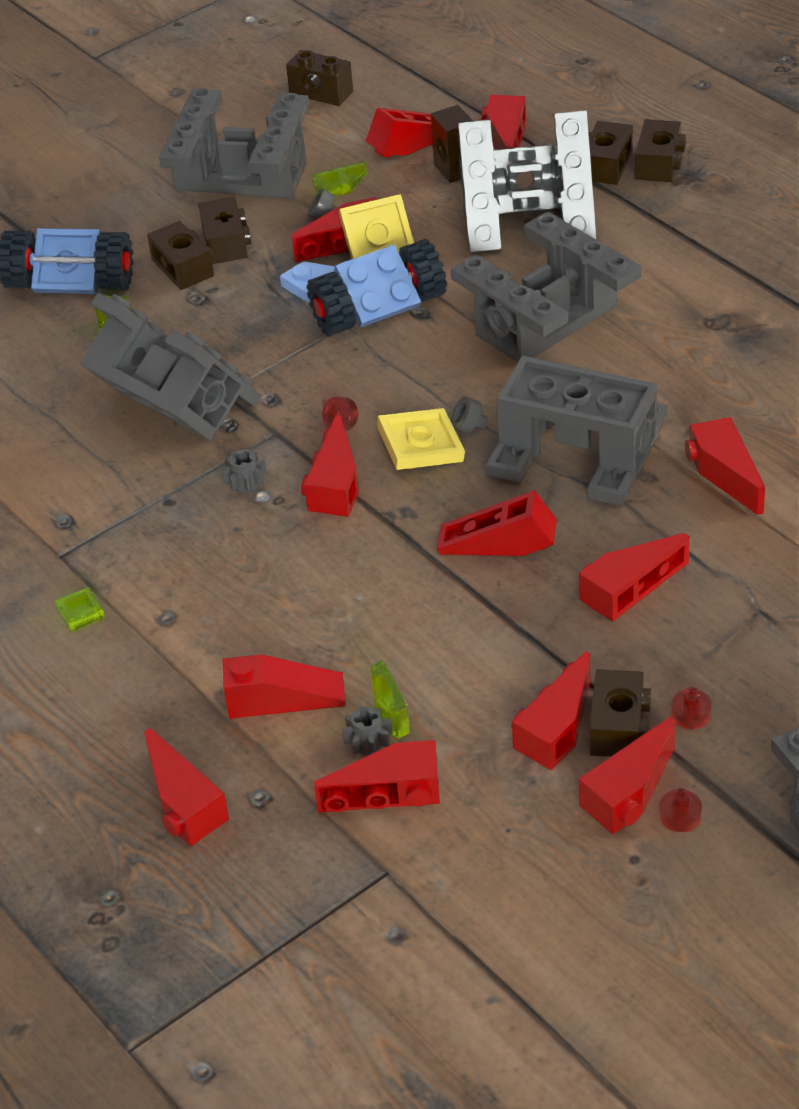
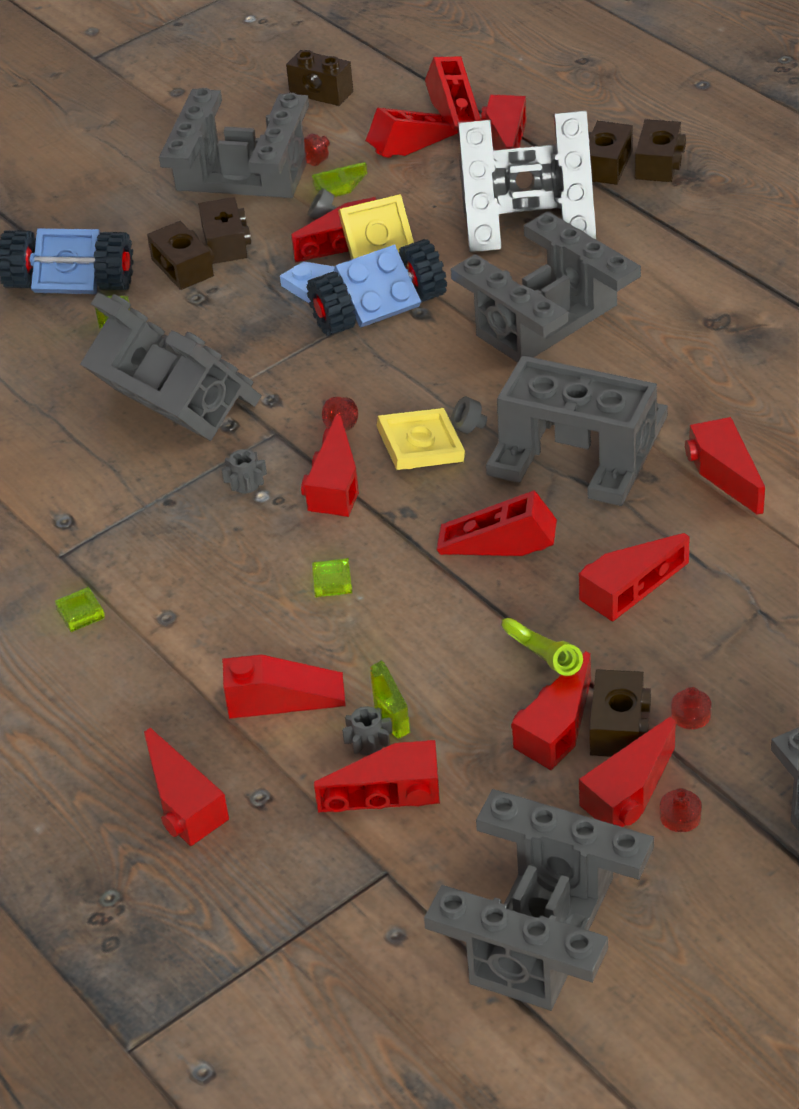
(316, 149): none -> clear red tile
(332, 577): none -> clear neon green tile
(446, 140): dark brown brick -> none
(451, 91): none -> red slope
(546, 919): none -> dark grey piece
(560, 655): none -> lime plant

